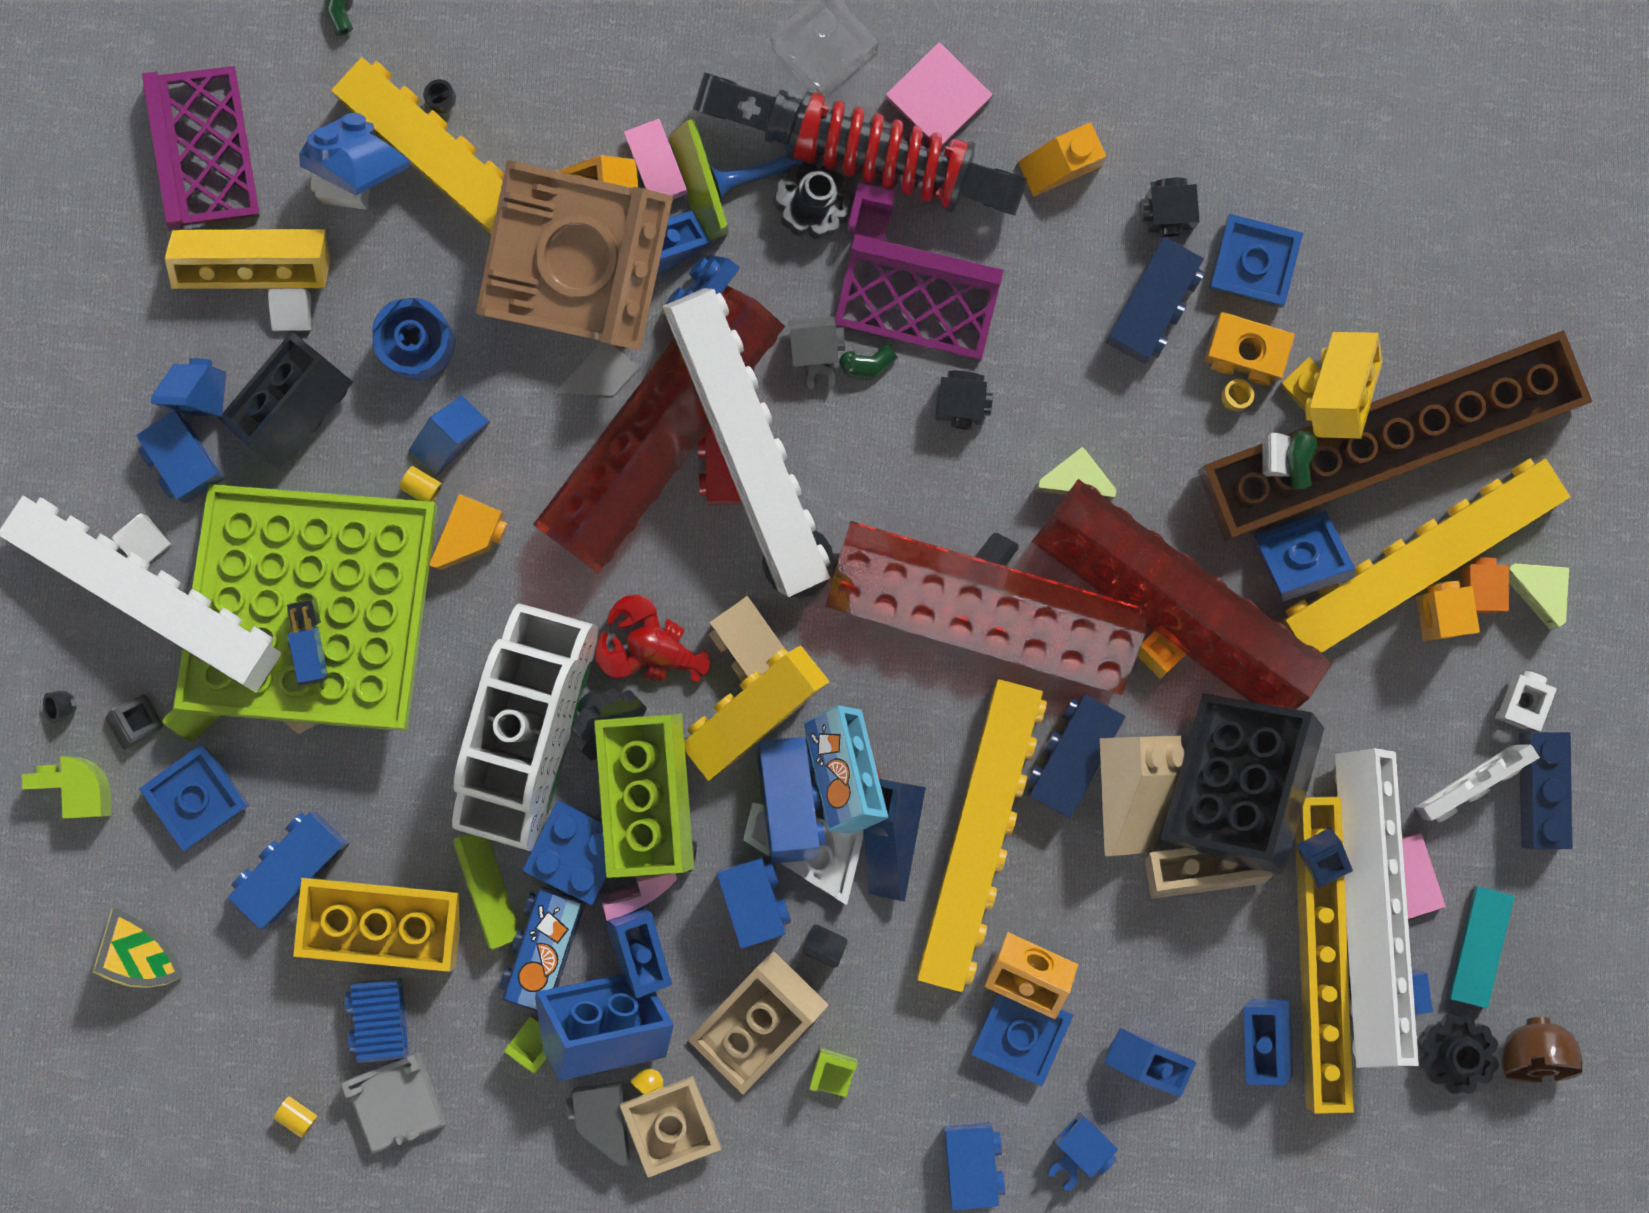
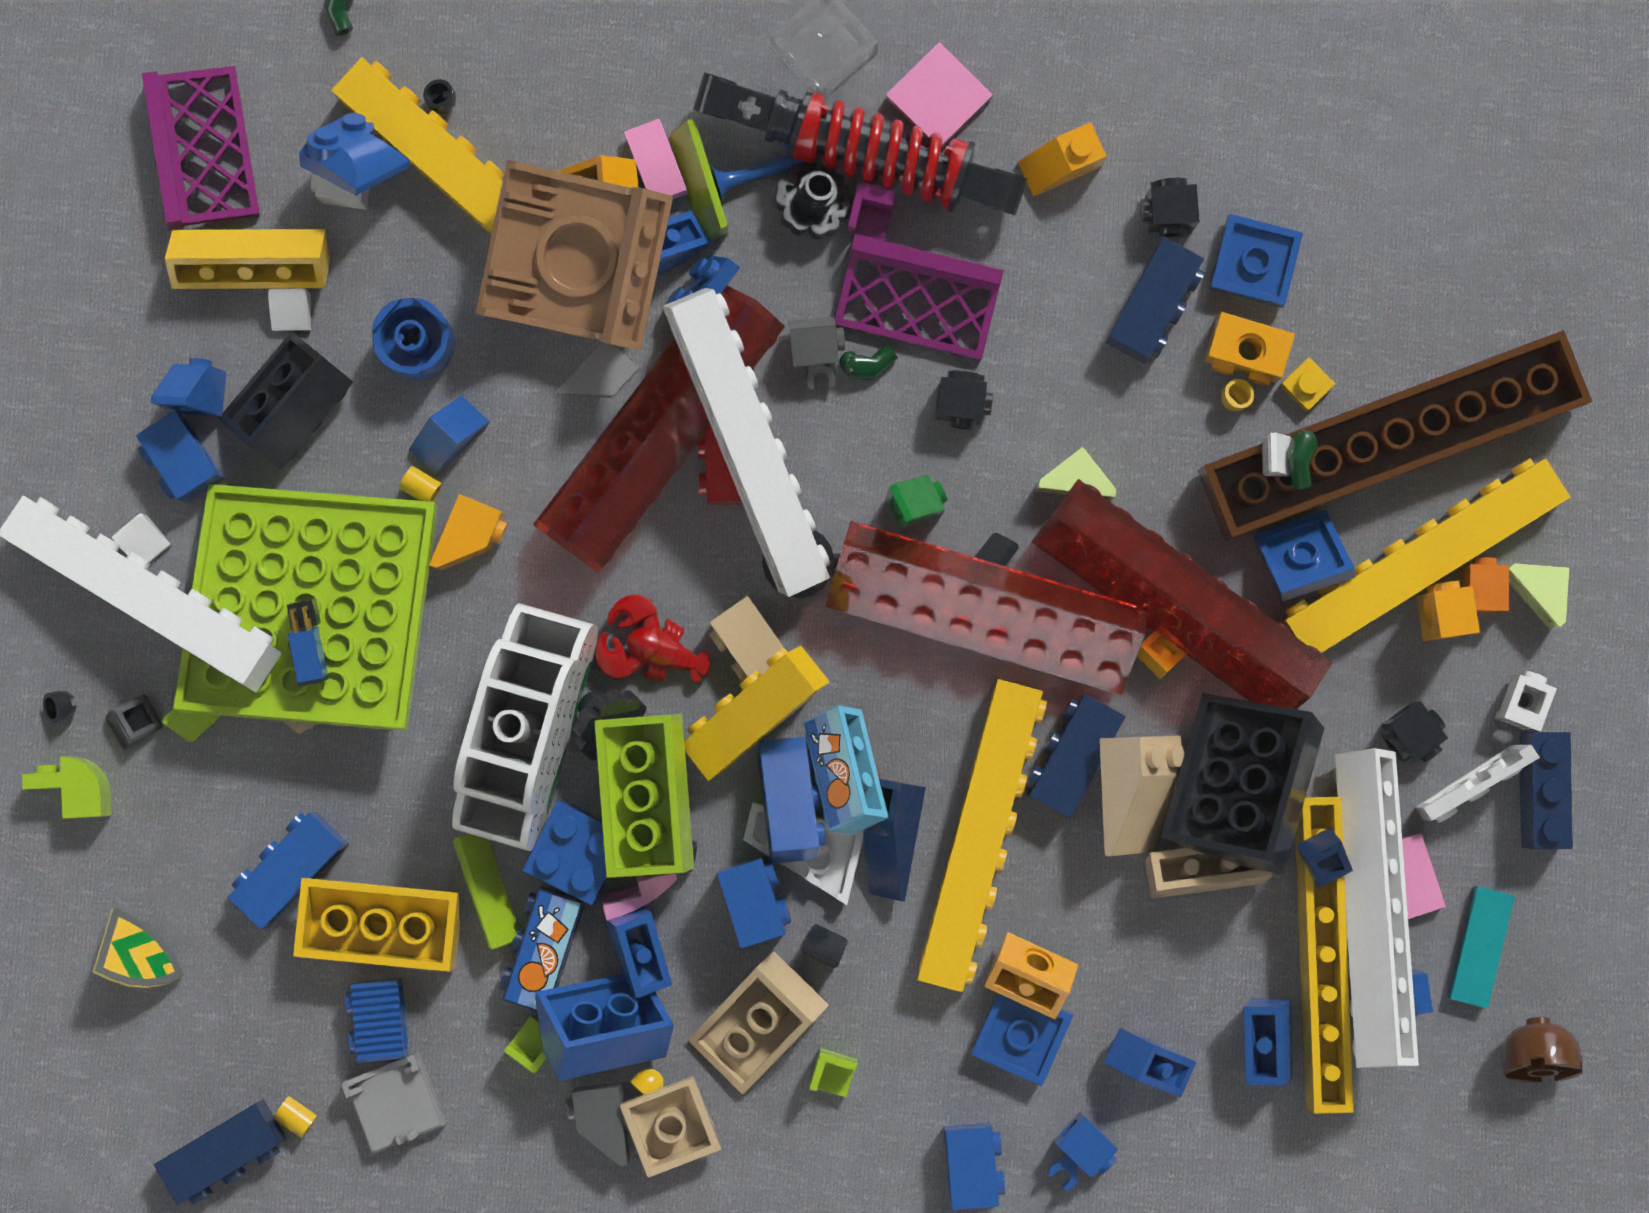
(194, 797): blue plate -> none
(221, 1153): none -> dark blue brick
(916, 501): none -> green slope
(1345, 385): yellow brick -> none
(1414, 733): none -> black brick
(1441, 1051): black plant -> none

